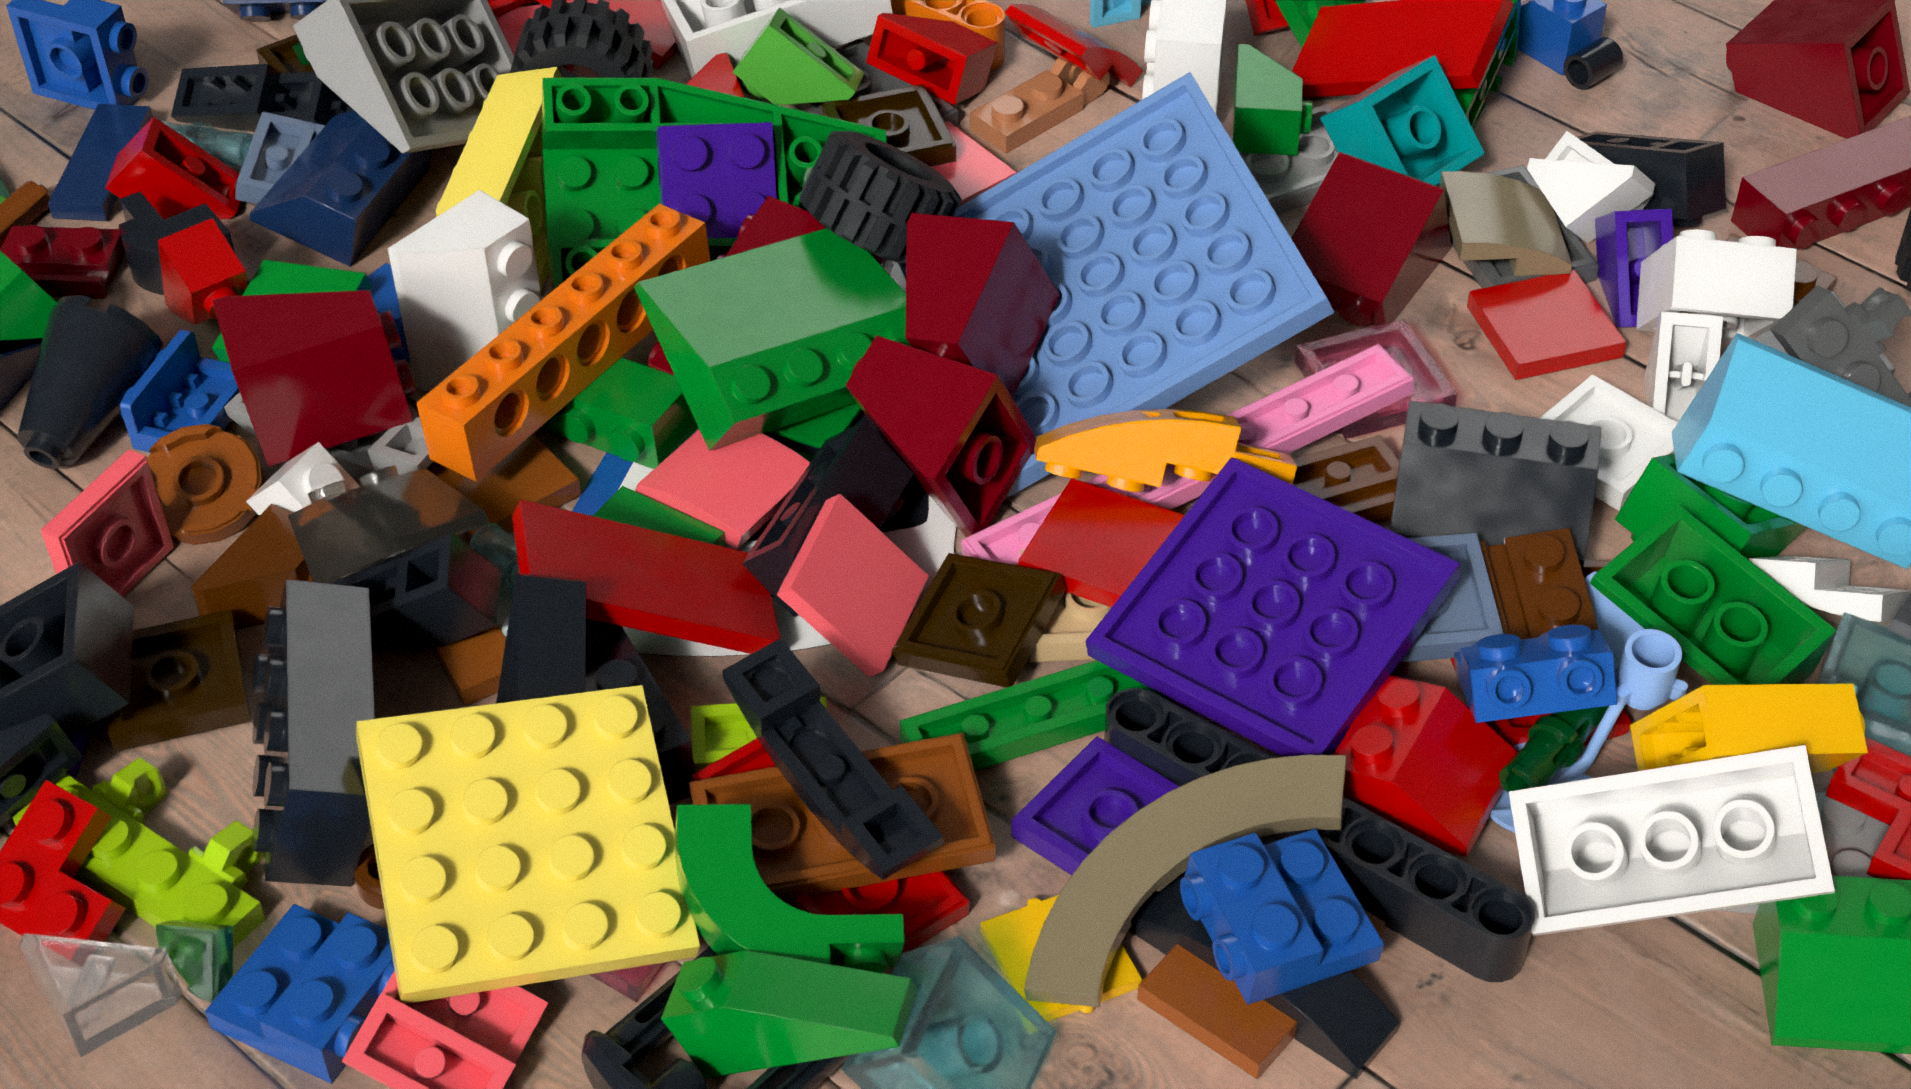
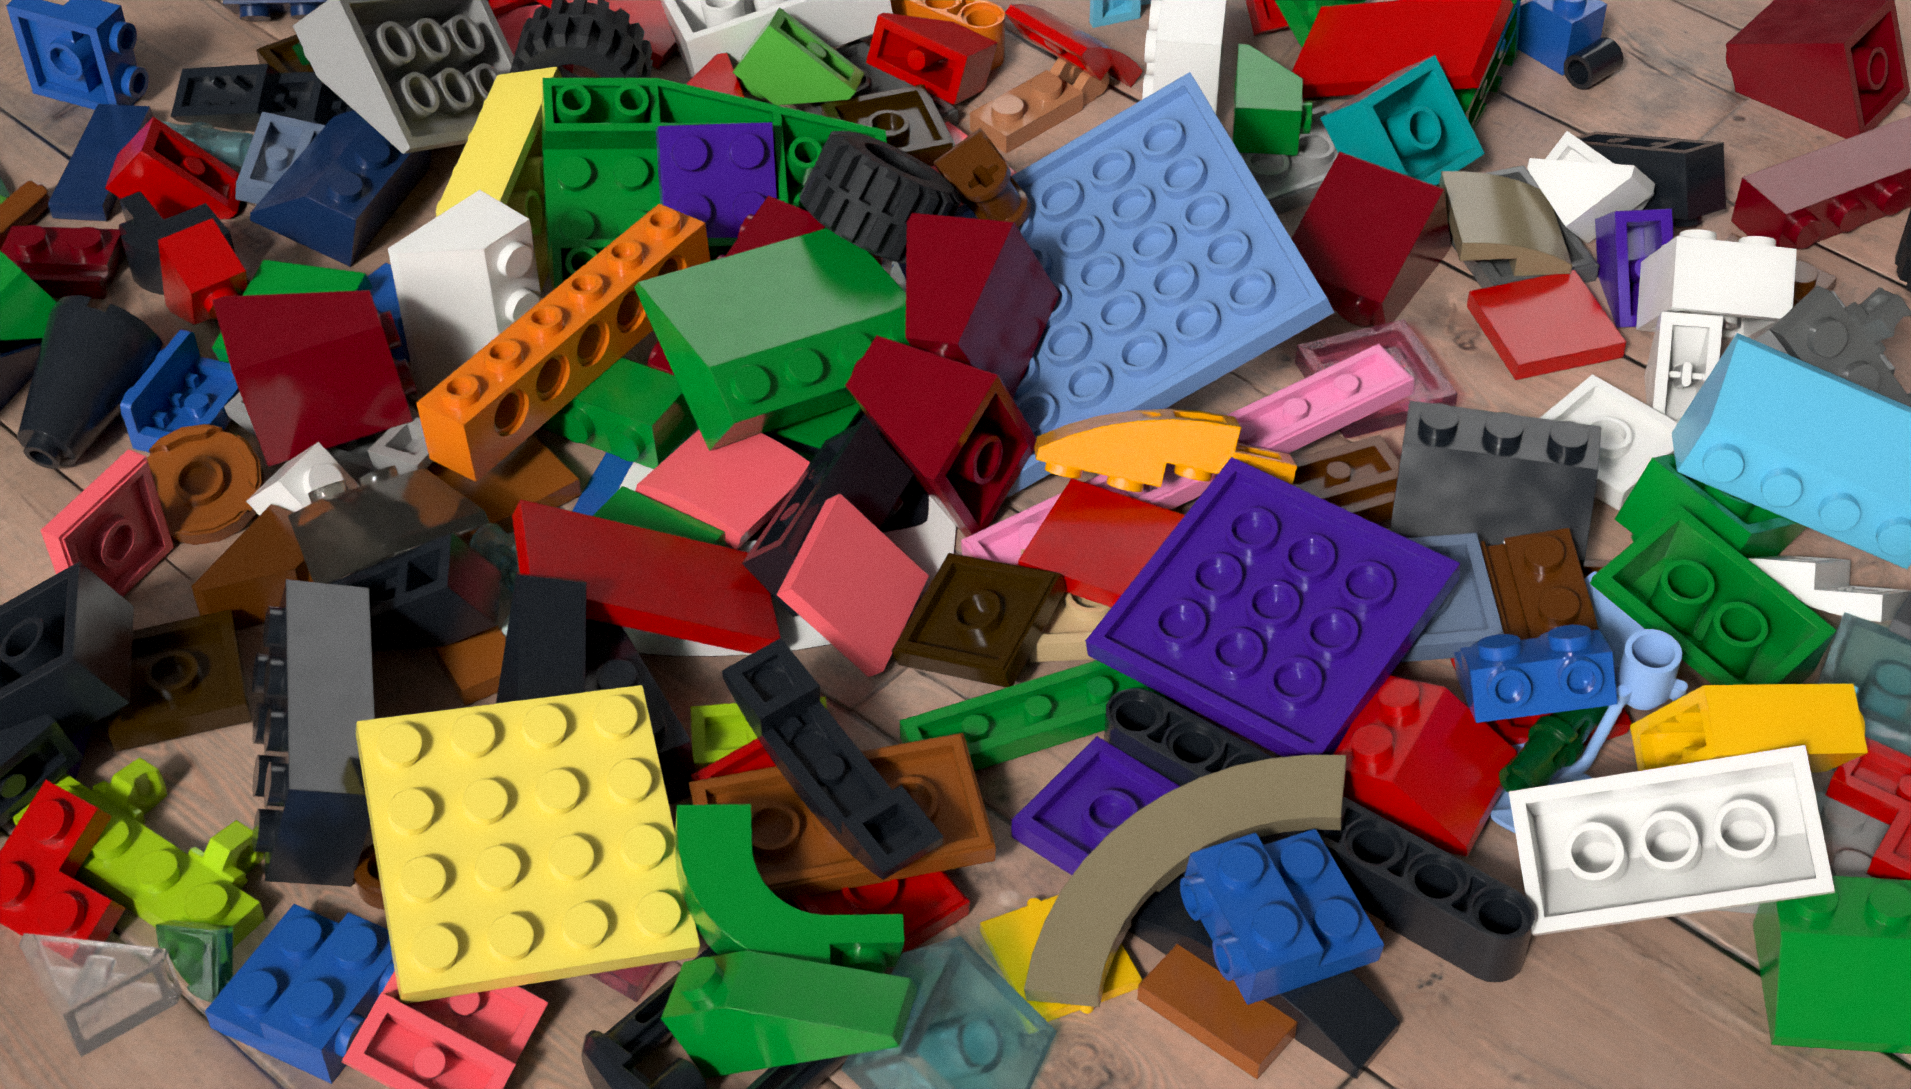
(984, 180): none -> reddish brown piece

